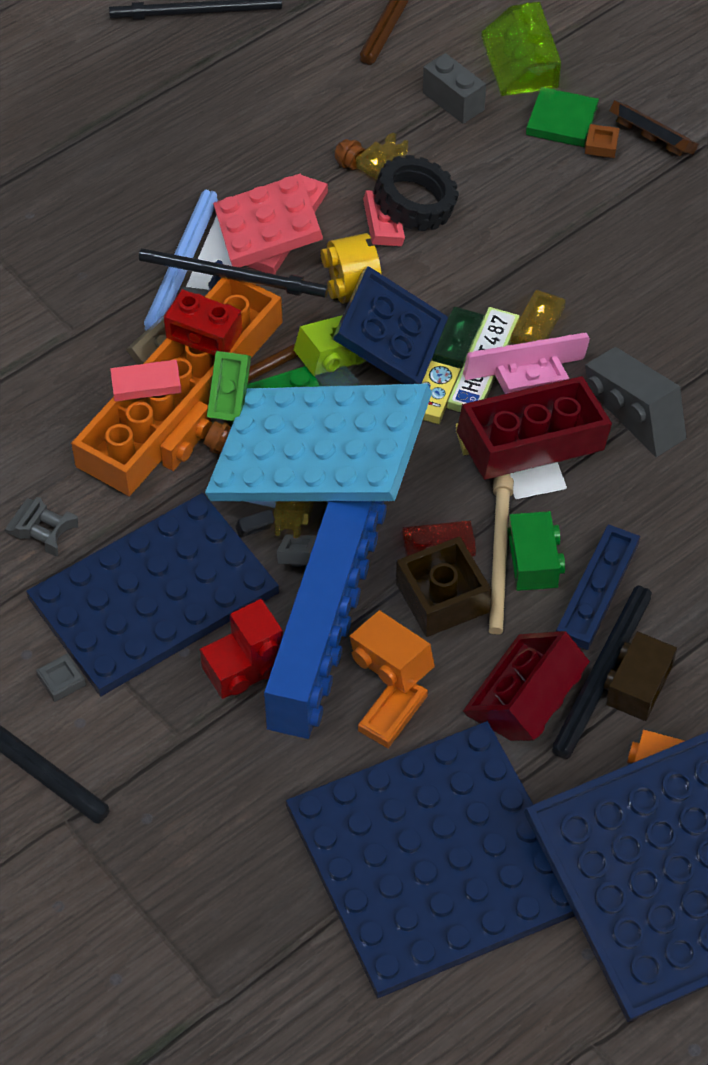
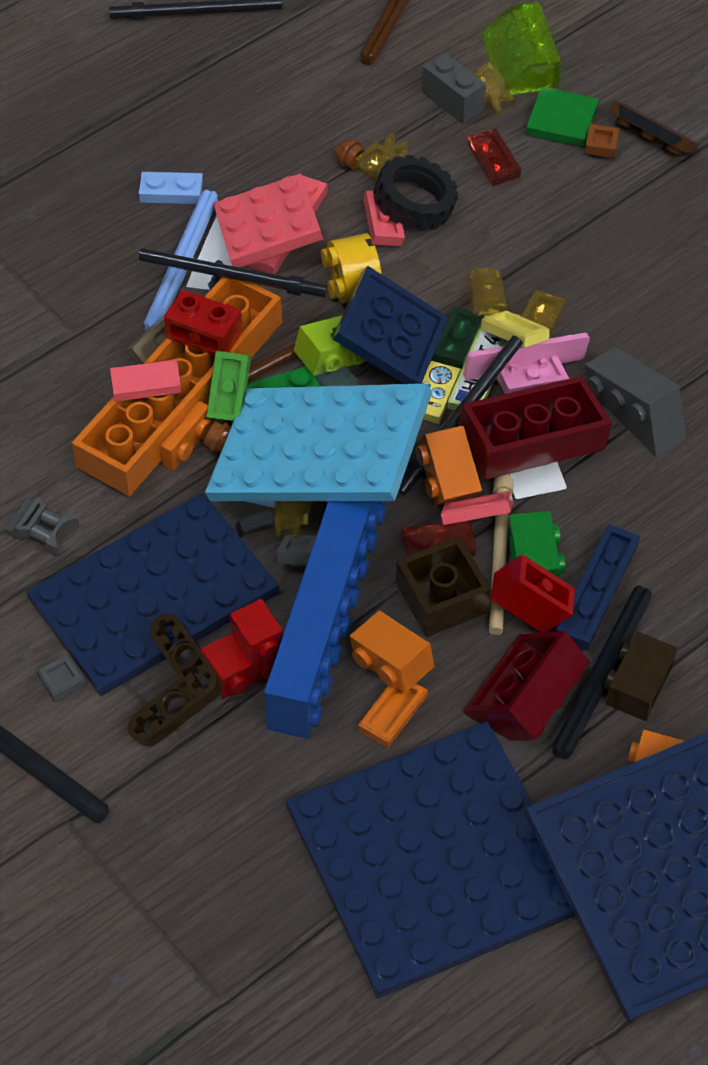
(170, 187): none -> light blue plate
(186, 687): none -> dark brown beam
(448, 466): none -> orange brick
(477, 507): none -> coral tile
(478, 390): none -> black bar
(486, 291): none -> clear yellow plate
(494, 86): none -> clear yellow plate
(494, 157): none -> clear red plate
(508, 324): none -> light yellow tile
(533, 594): none -> red brick

